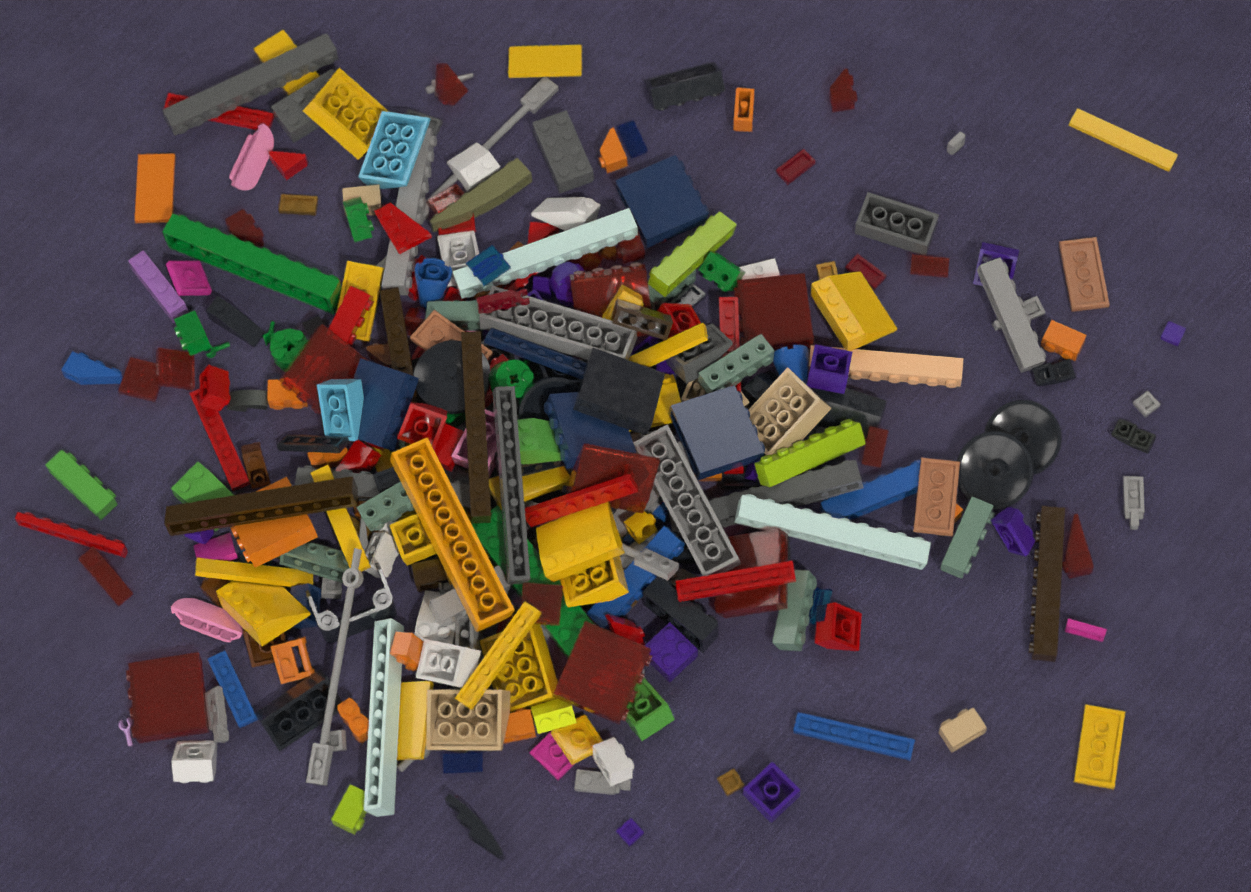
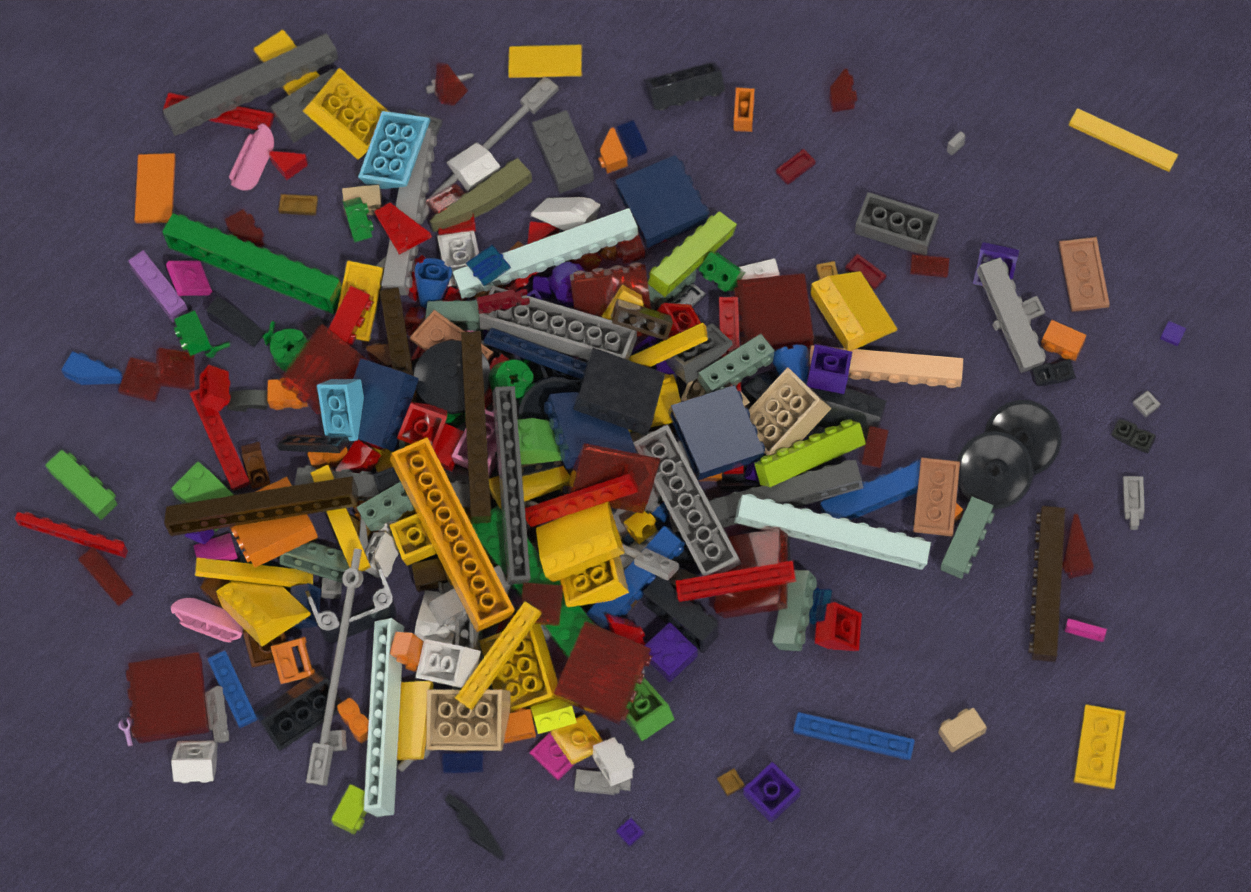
(1013, 531): dark purple slope -> none

